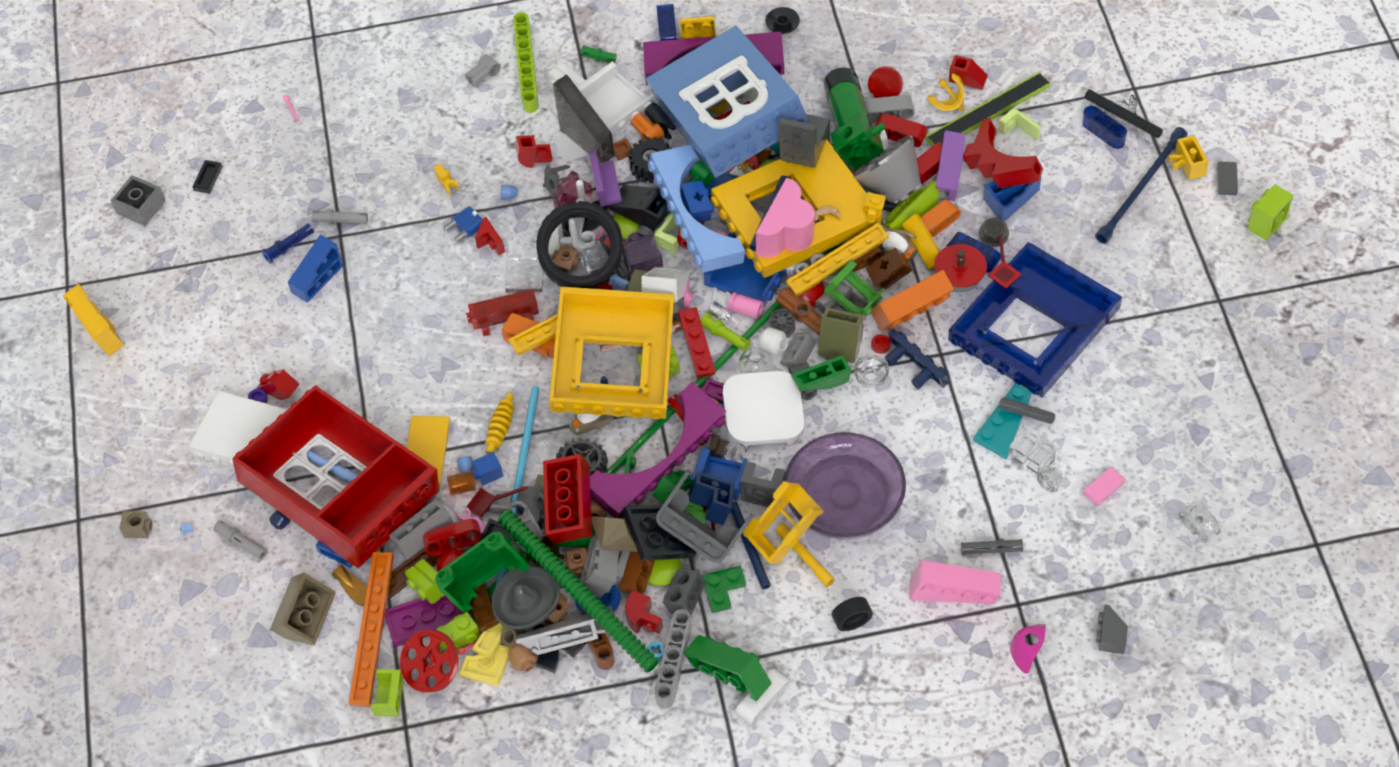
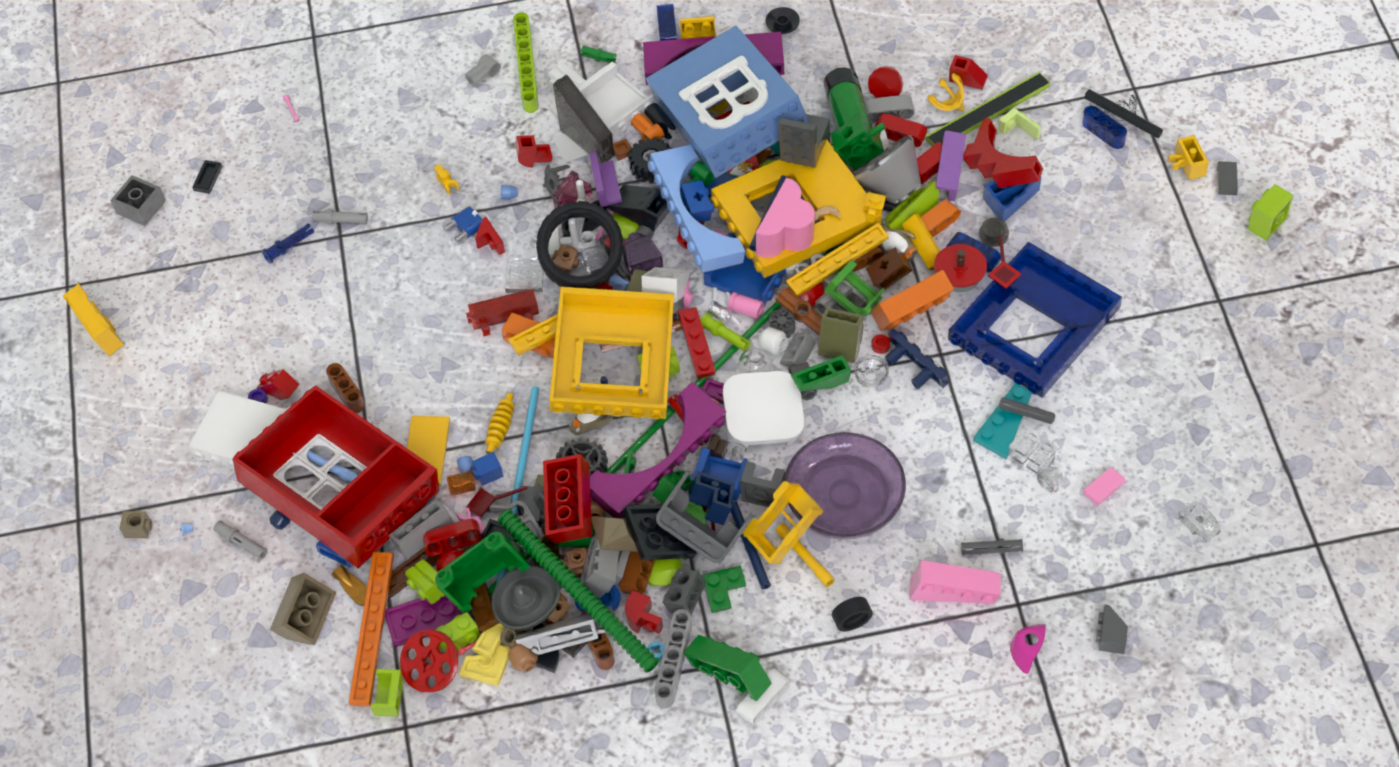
(316, 269): blue wedge -> none
(345, 387): none -> dark orange beam
(663, 237): yellowish green bracket -> none
(1105, 232): dark blue hose -> none

